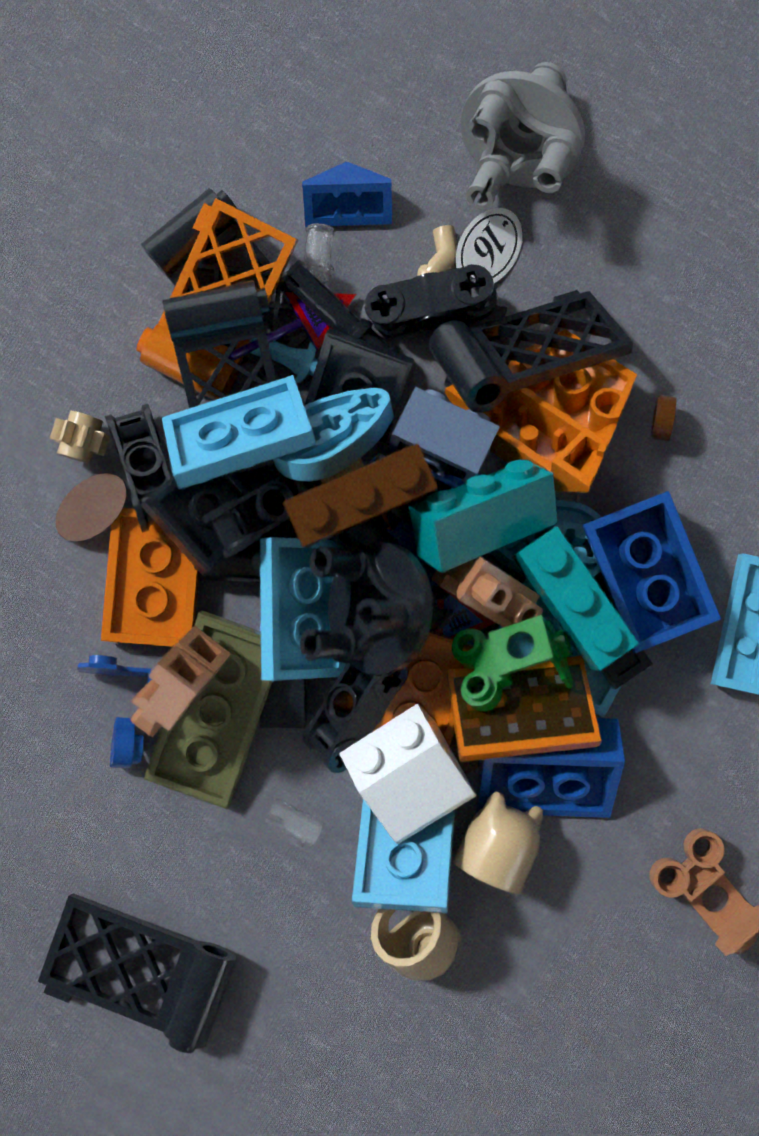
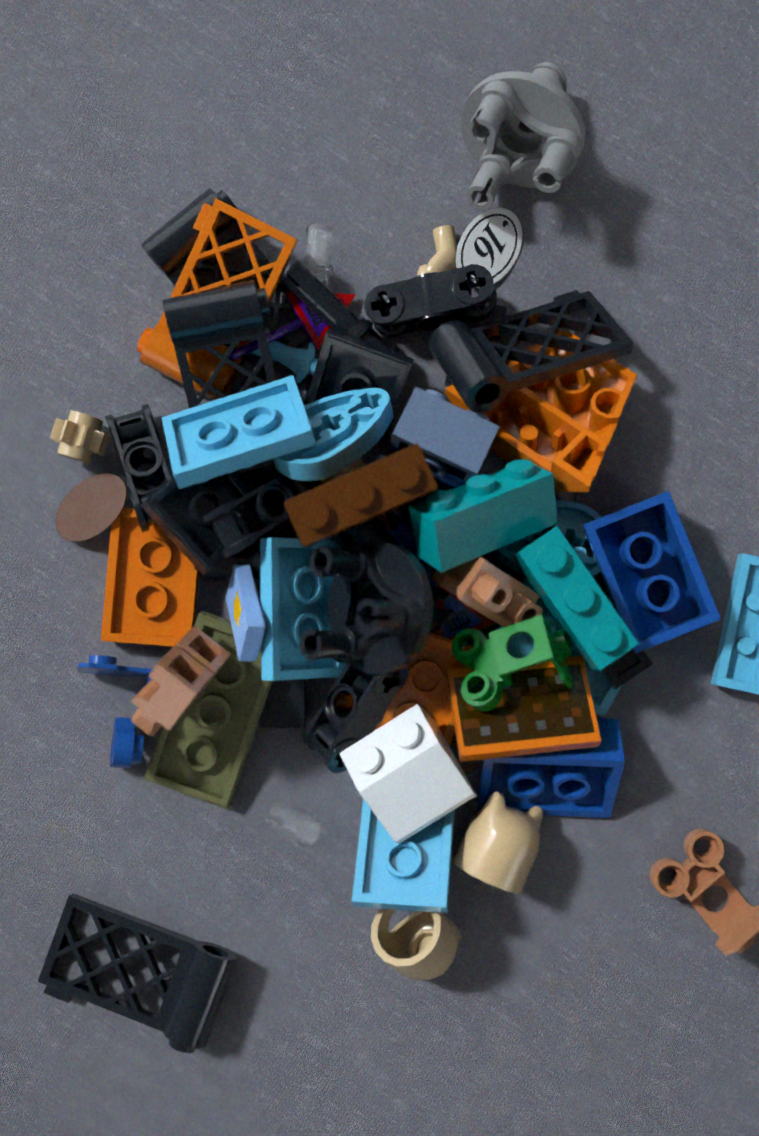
(245, 612): none -> light blue tile
(347, 197): blue slope -> none
(663, 417): reddish brown tile -> none

